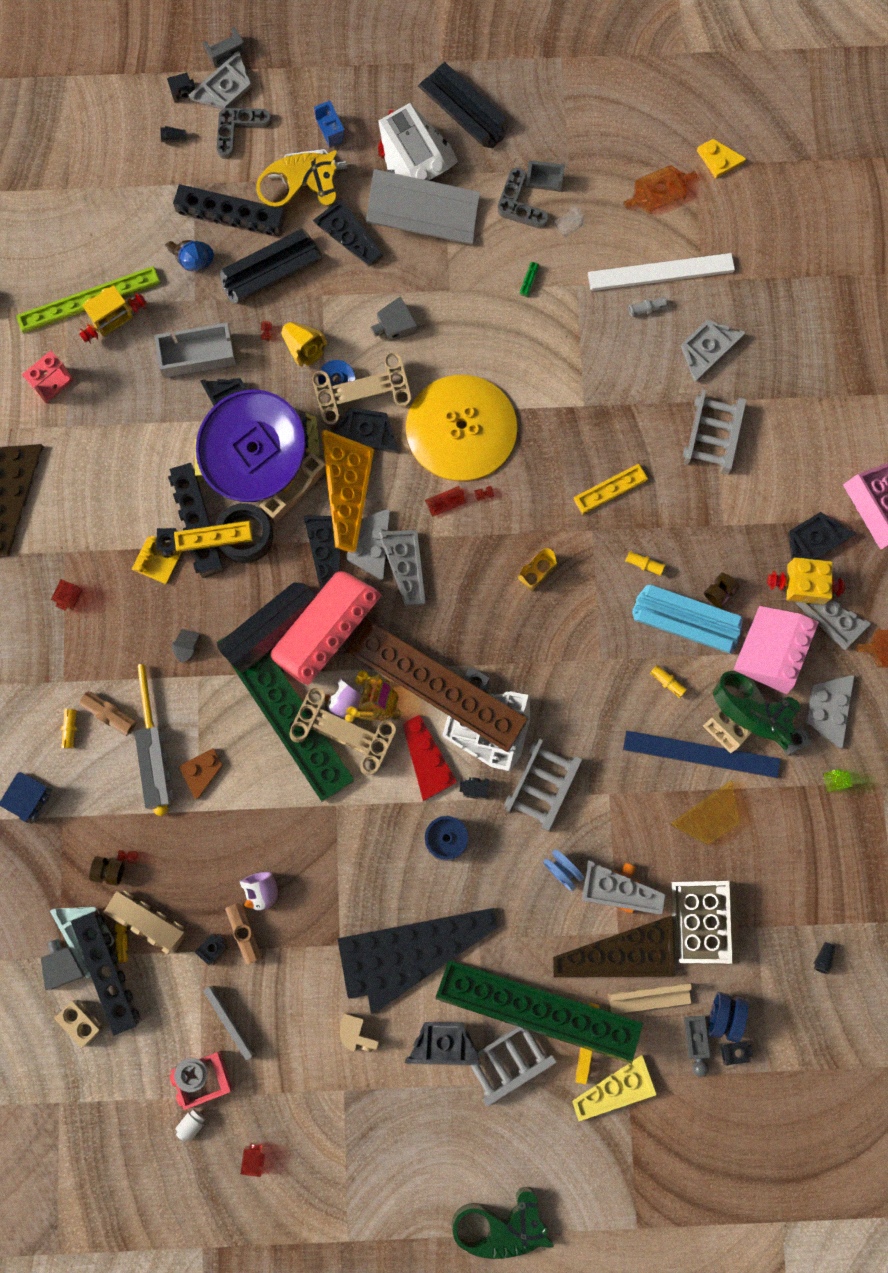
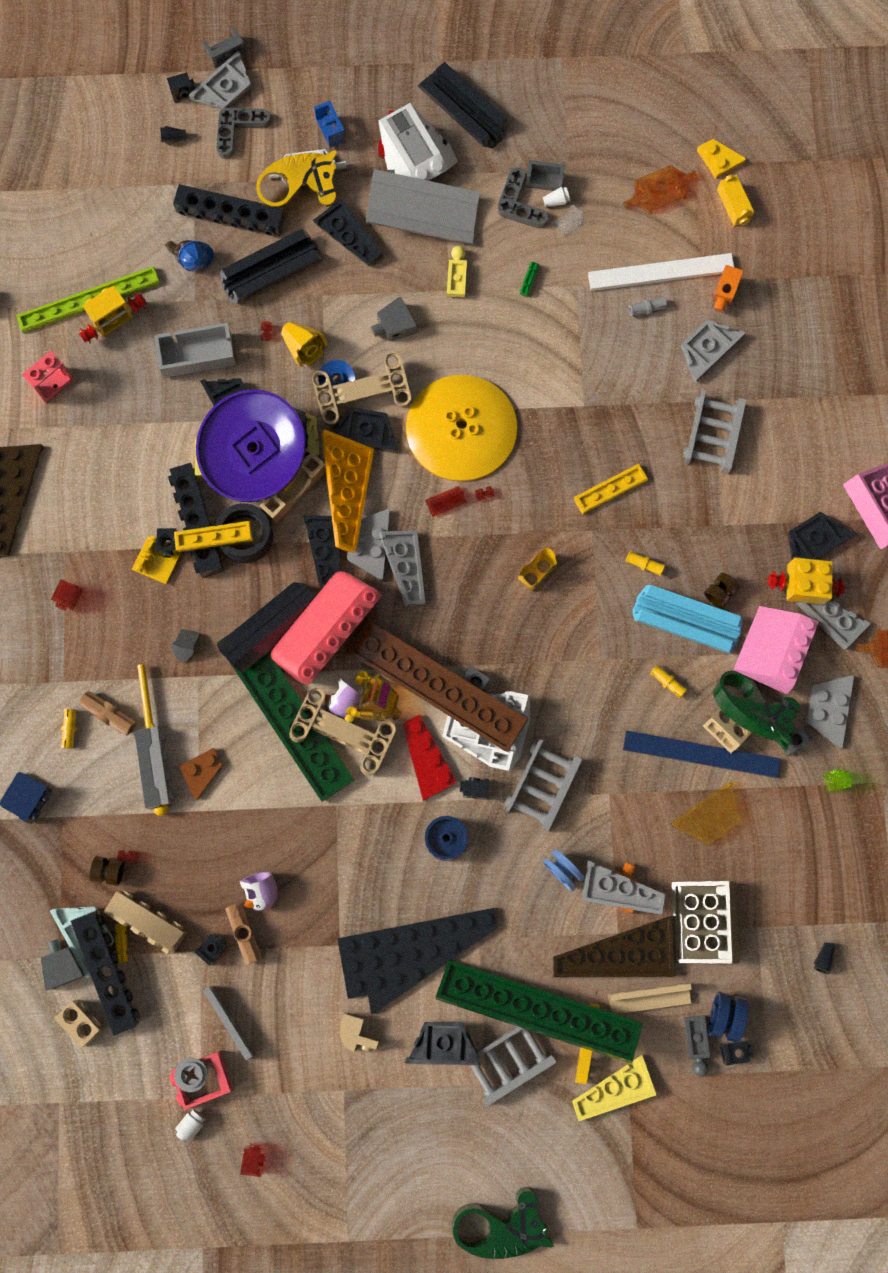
(457, 273): none -> light yellow plate
(557, 197): none -> white cone
(726, 287): none -> orange torso
(735, 200): none -> yellow brick

